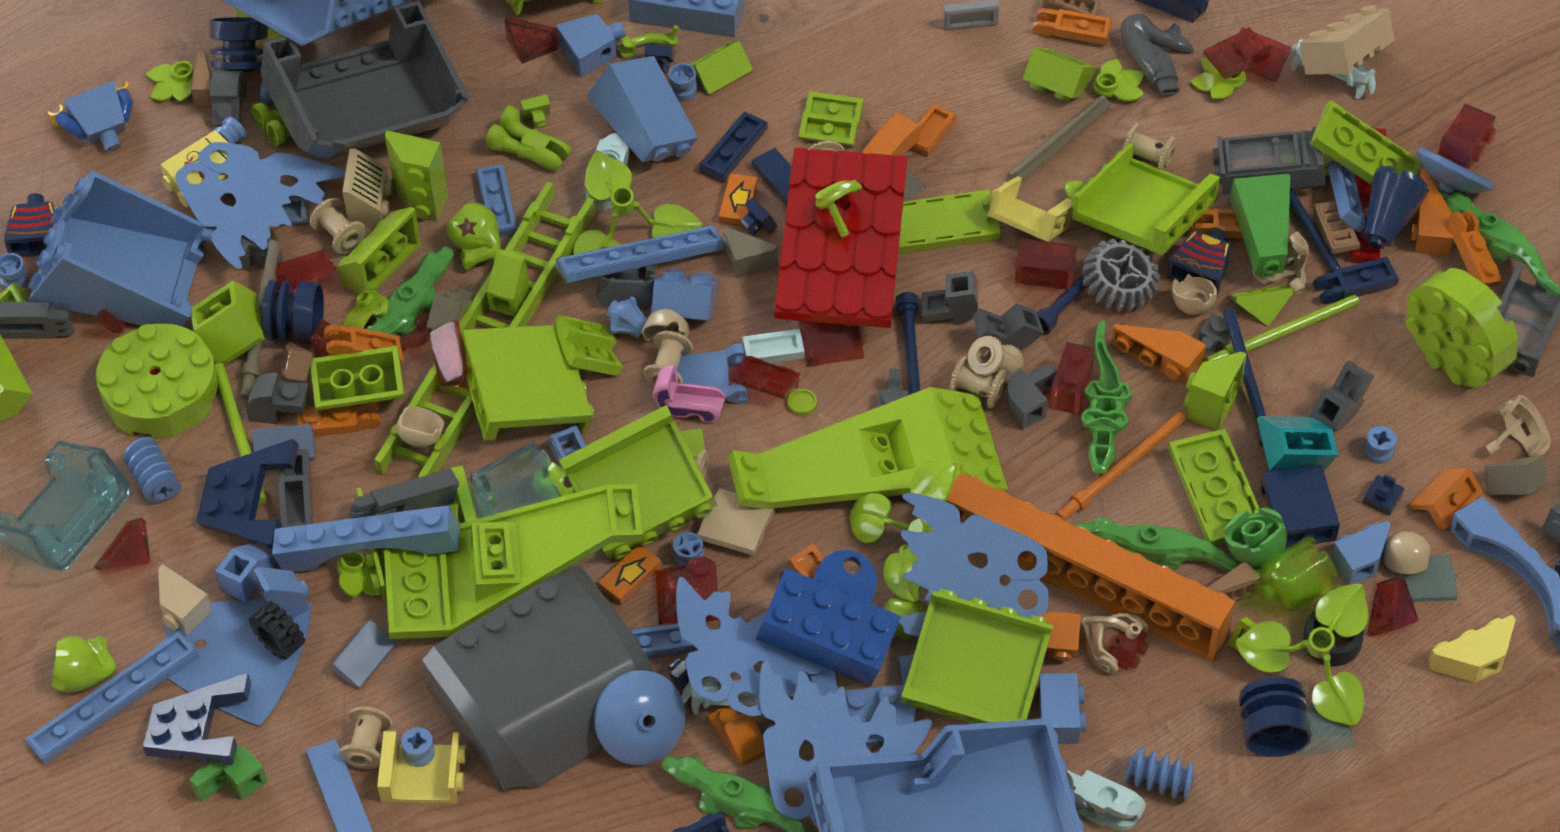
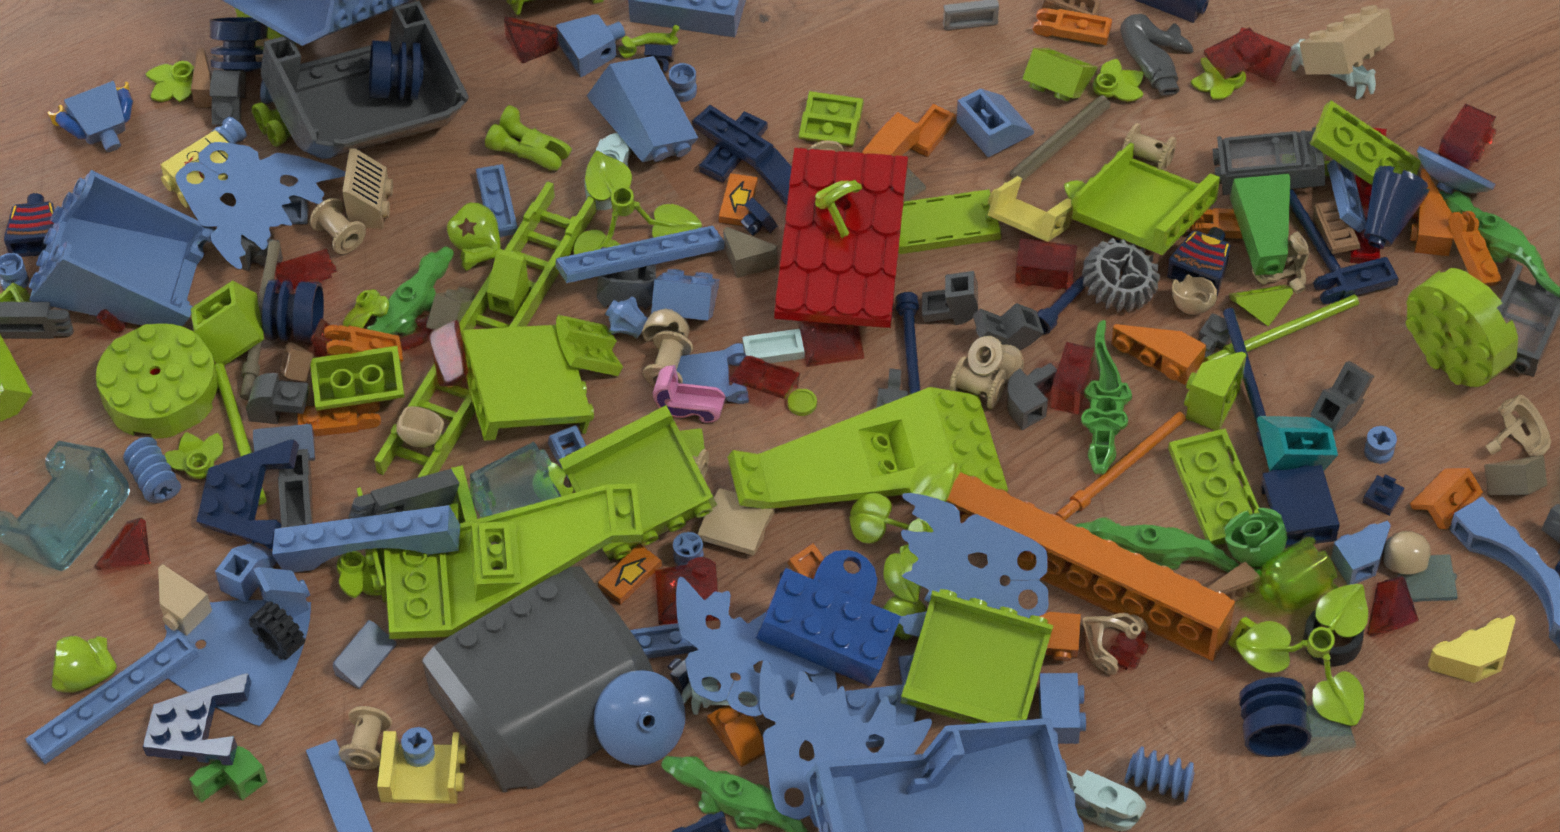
(195, 453): none -> lime plate
(381, 252): lime slope -> none
(394, 70): none -> dark blue wheel
(418, 173): lime slope -> none
(535, 109): lime tile -> none
(722, 66): lime panel -> none
(732, 136): none -> dark blue tile
(991, 121): none -> medium blue slope

